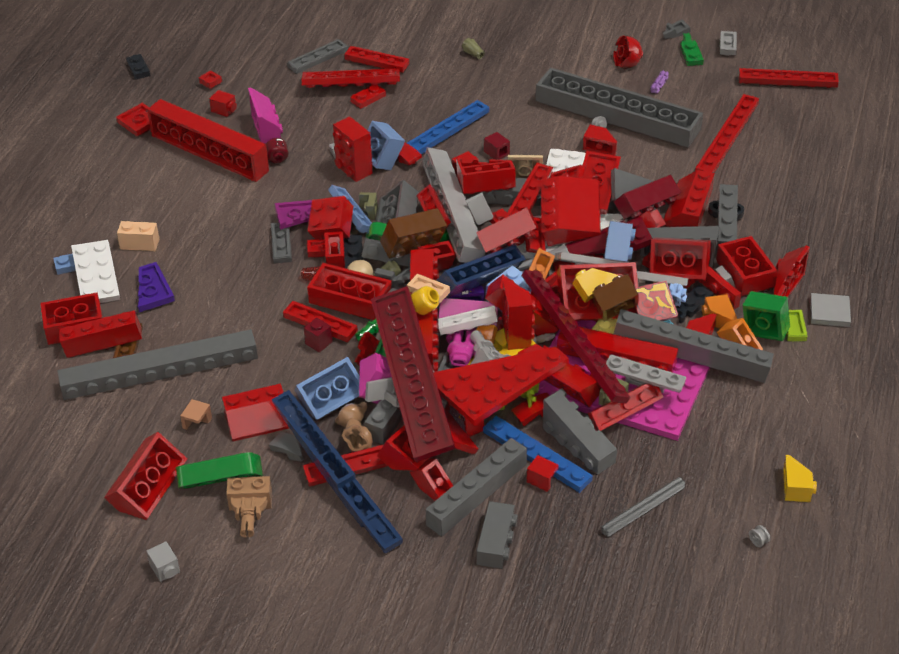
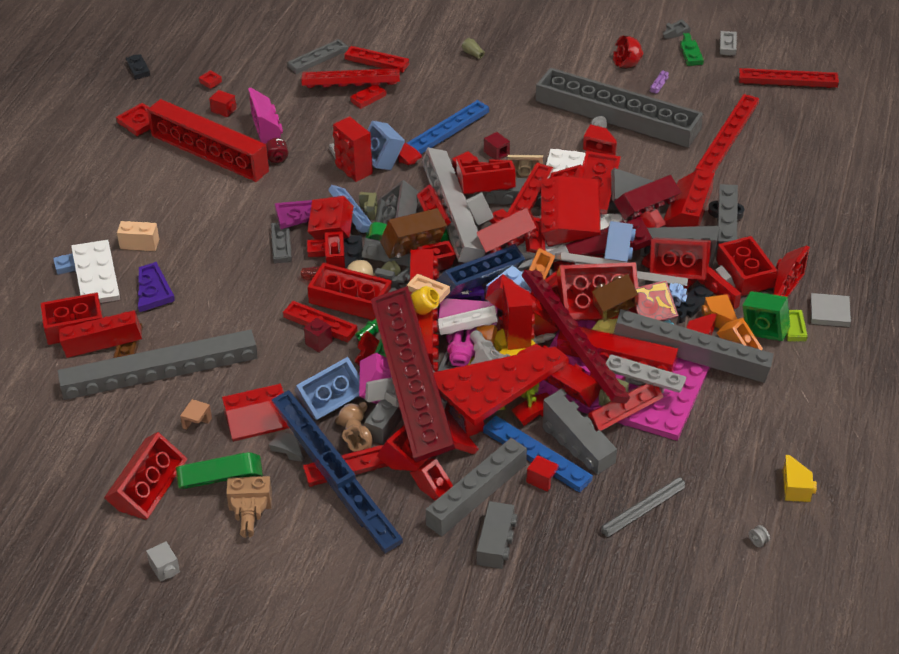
(587, 280): yellow slope -> none

